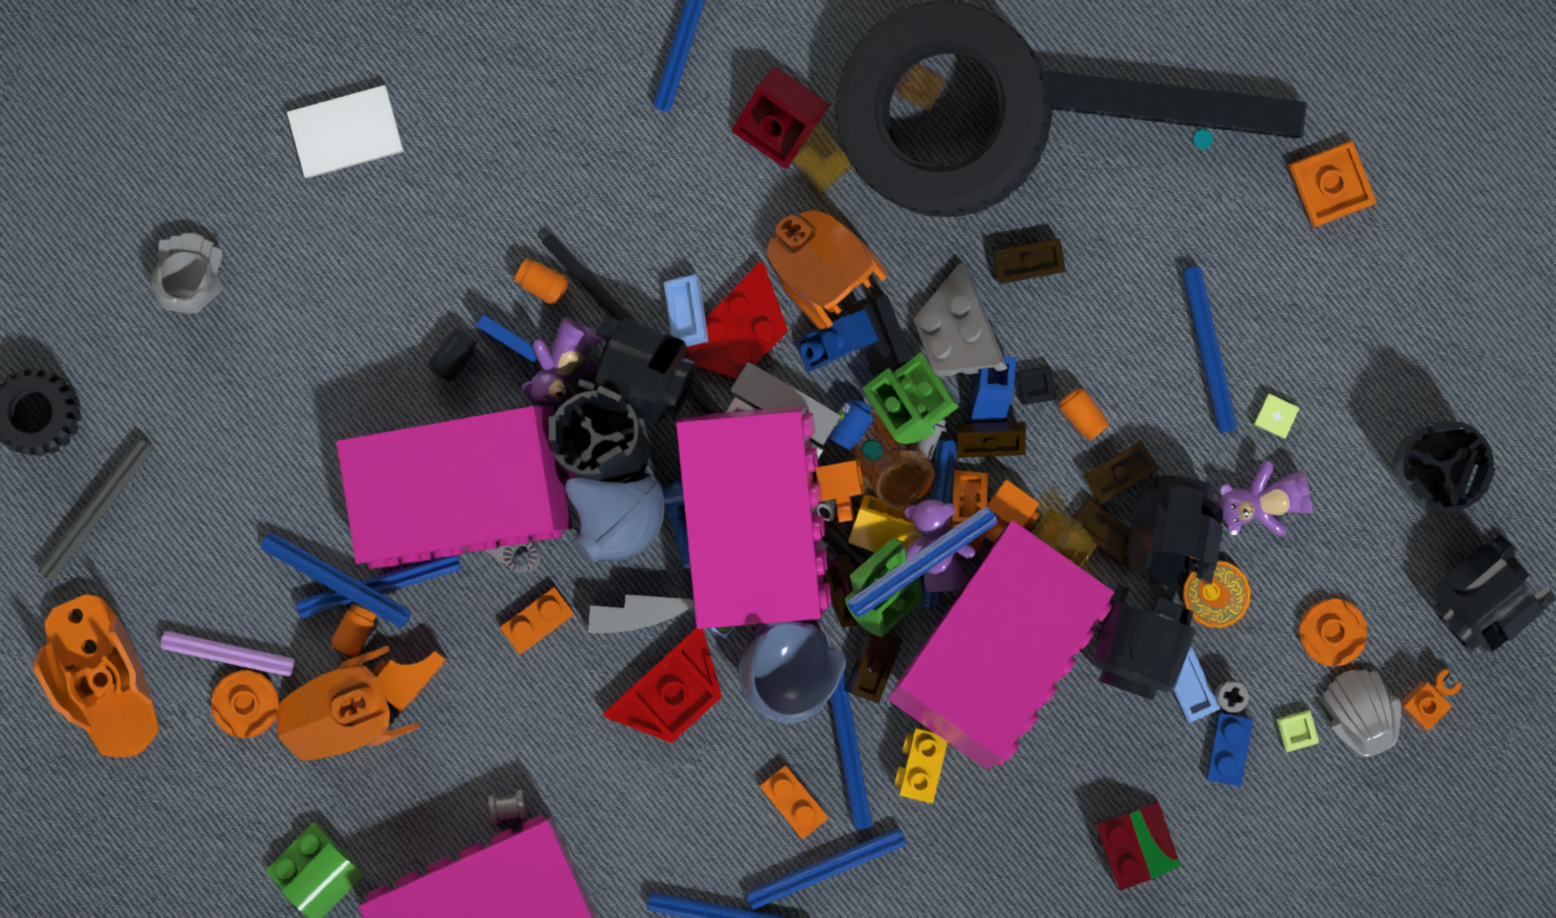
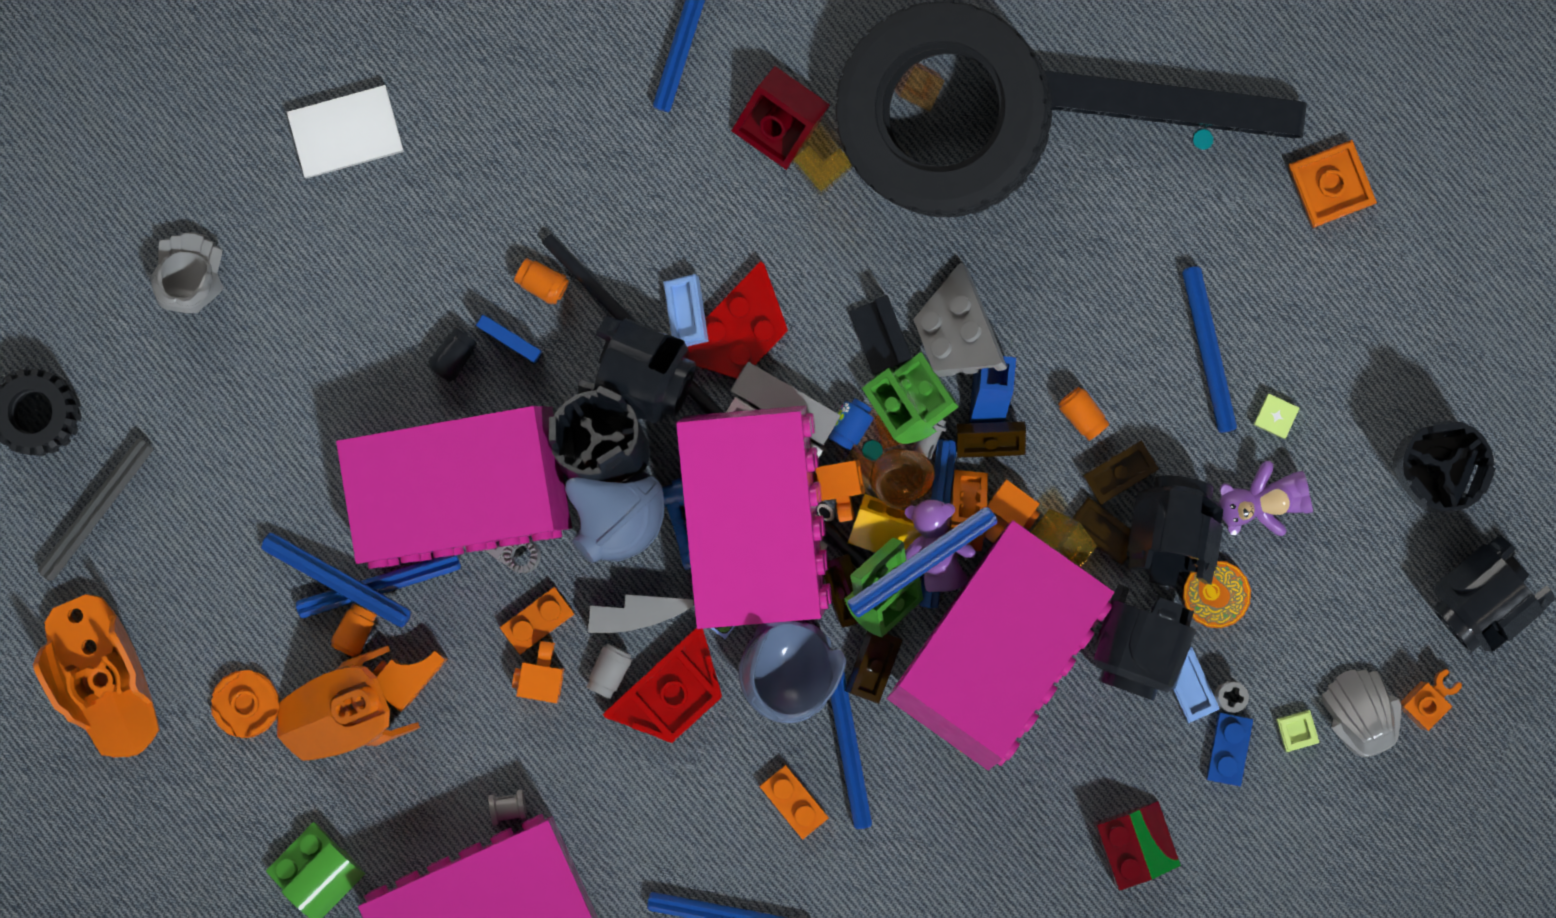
(227, 653): lavender axle -> none
(541, 679): none -> orange brick
(562, 363): medium lavender piece -> none
(609, 670): none -> light grey piece
(820, 263): orange piece -> none
(825, 868): blue axle -> none
(839, 340): blue slope -> none
(922, 766): yellow brick -> none
(1029, 261): dark brown plate -> none
(1036, 385): black tile -> none
(1333, 632): orange tile -> none

